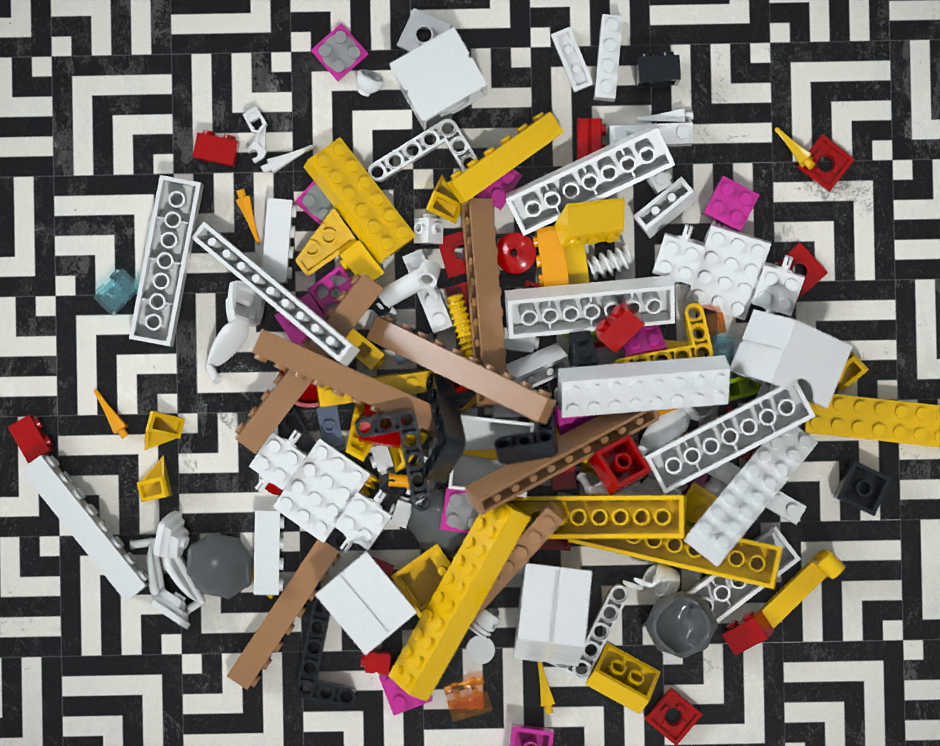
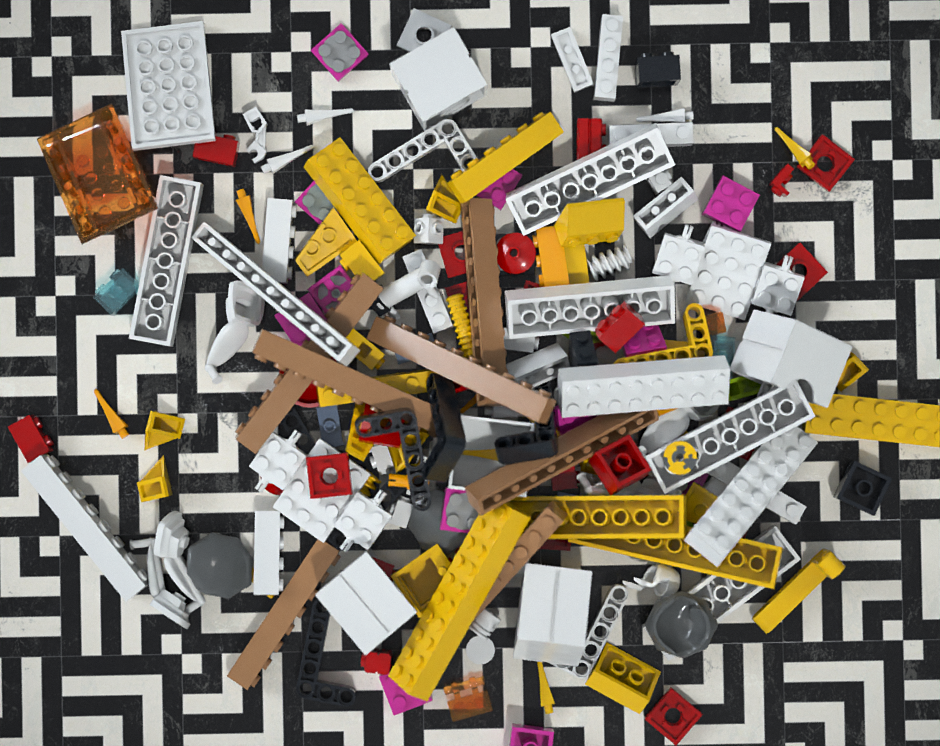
(97, 173): none -> clear orange slope
(168, 86): none -> white plate
(314, 116): none -> white piece
(318, 486): none -> red piece
(368, 82): white brick -> none
(673, 450): none -> yellow piece
(747, 632): red brick -> none
(782, 177): none -> red bracket

